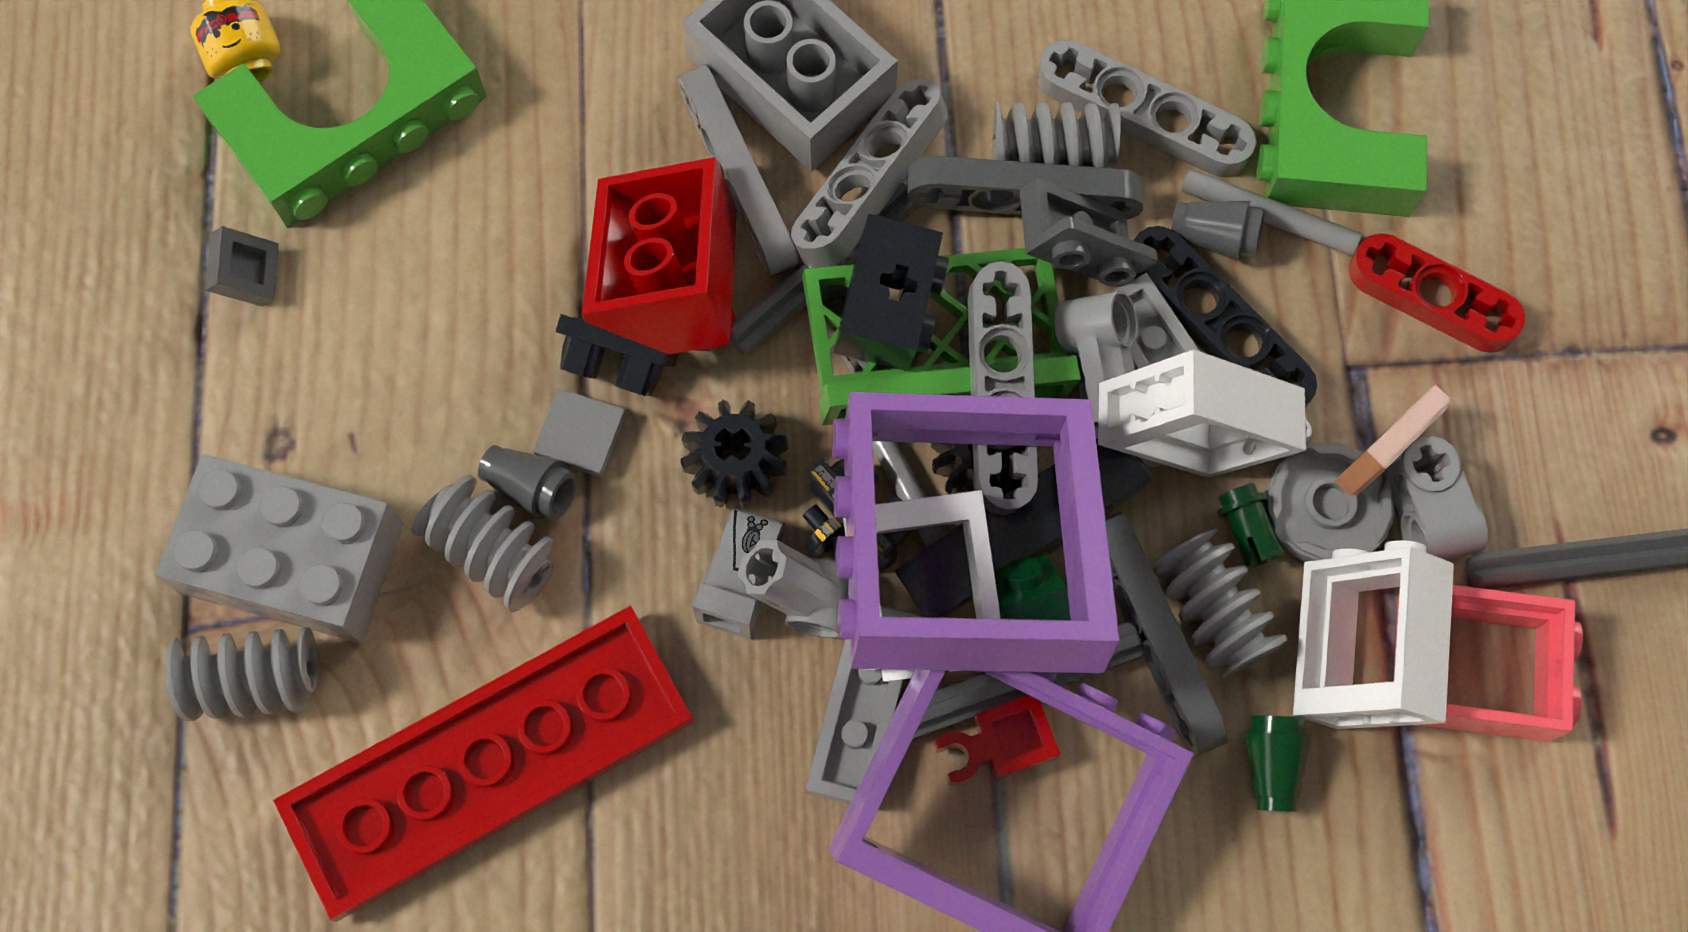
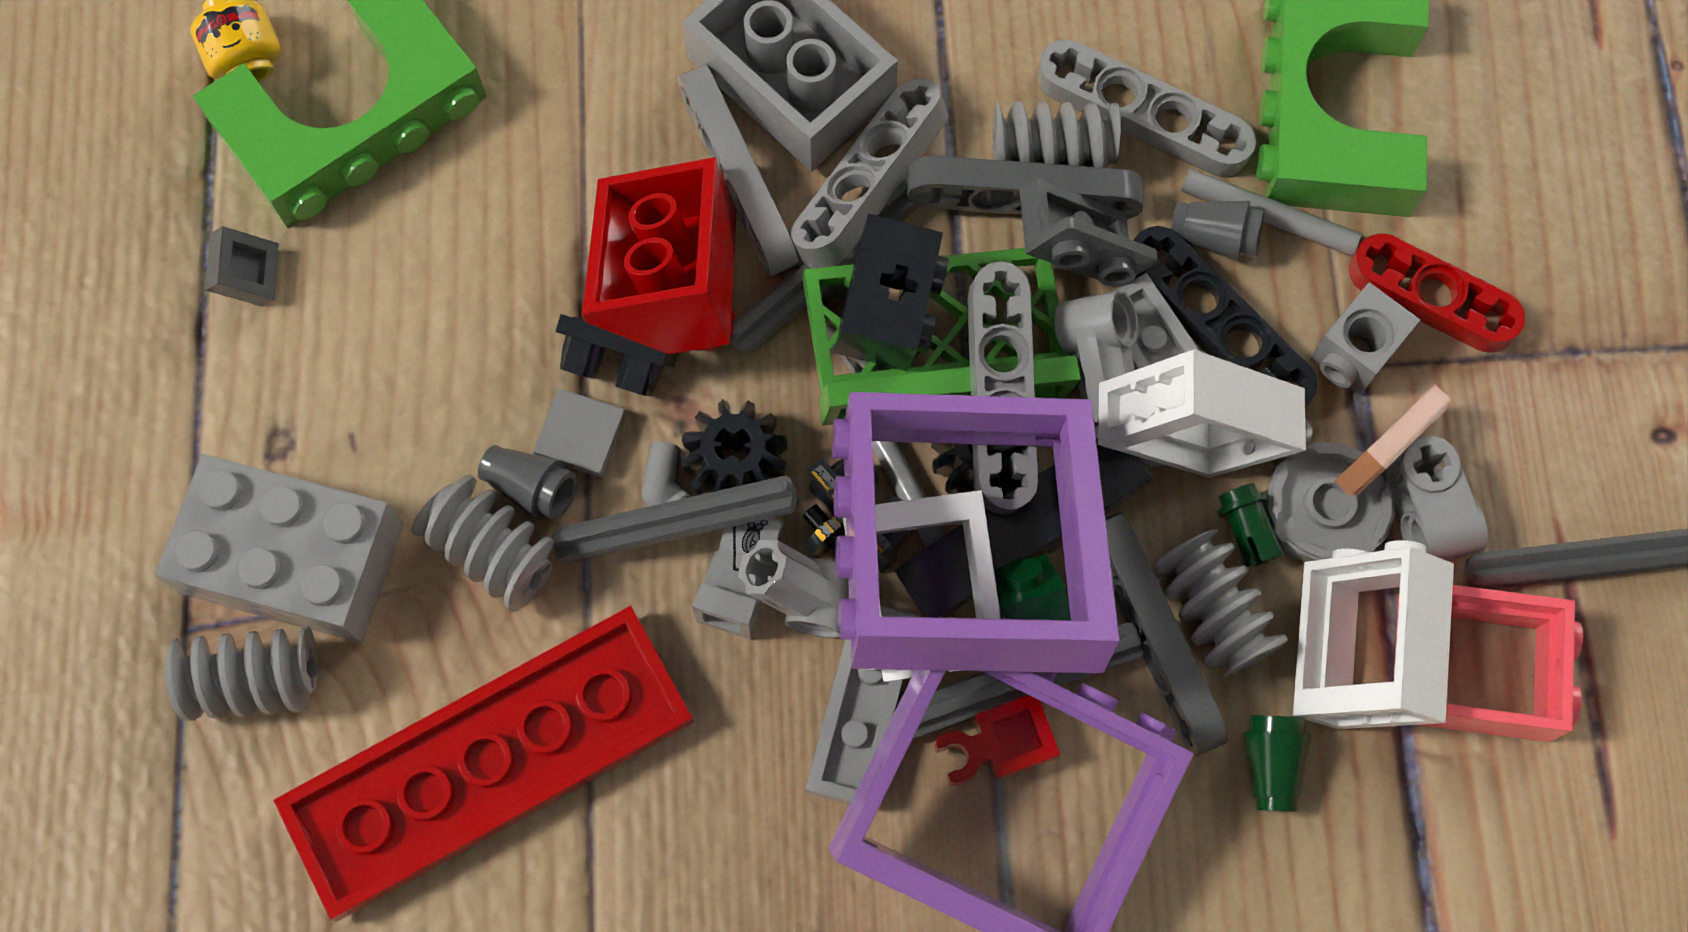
(660, 475): none -> light grey arm
(675, 519): none -> dark grey axle
(1378, 321): none -> light grey brick

